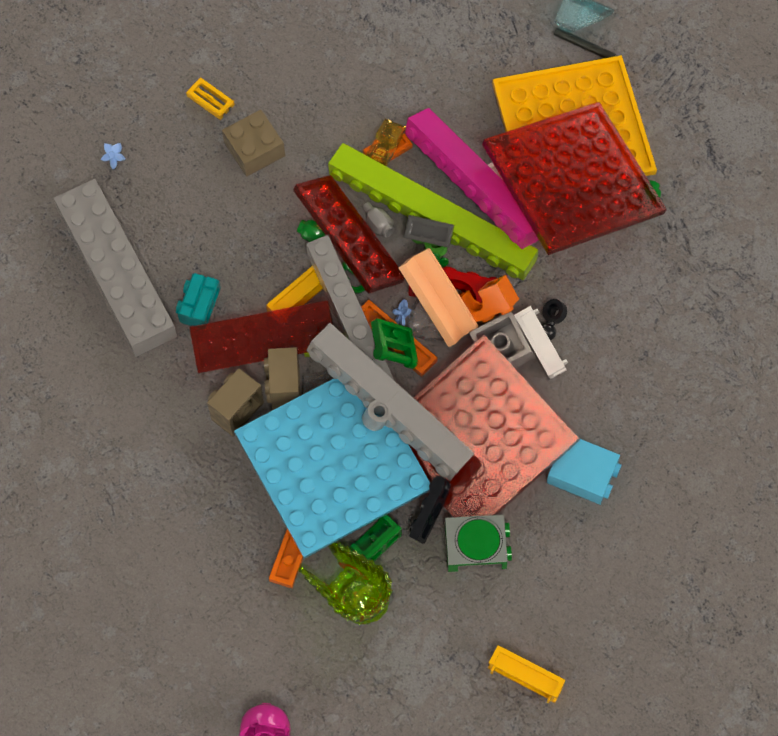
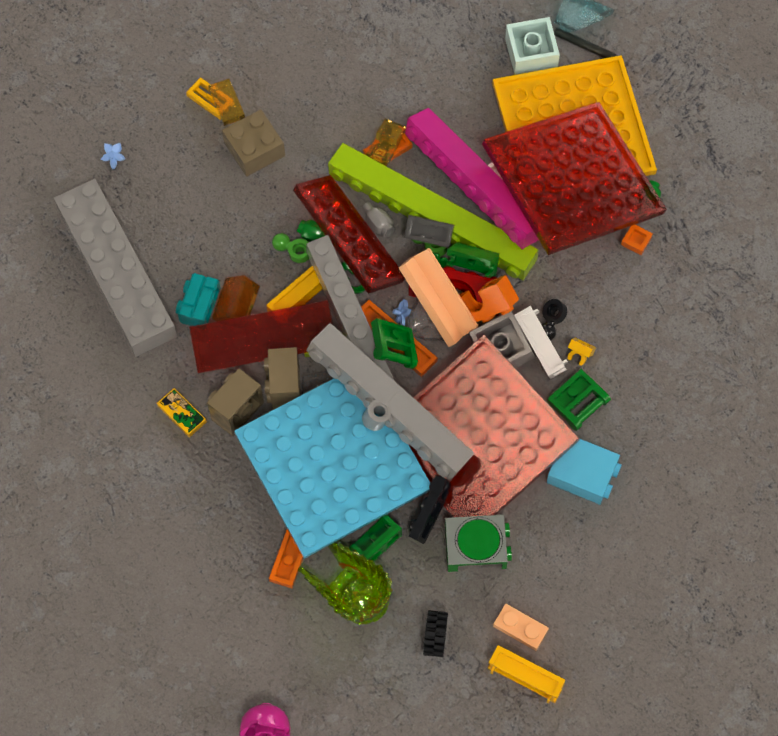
(181, 412): none -> tile
(226, 102): none -> clear yellow tile
(236, 298): none -> clear orange brick
(282, 242): none -> bright green plate
(435, 633): none -> black tyre
(473, 259): none -> green hinge
(520, 627): none -> light nougat plate
(532, 45): none -> light aqua brick
(572, 394): none -> green plate
(582, 348): none -> yellow tile
(637, 239): none -> orange tile

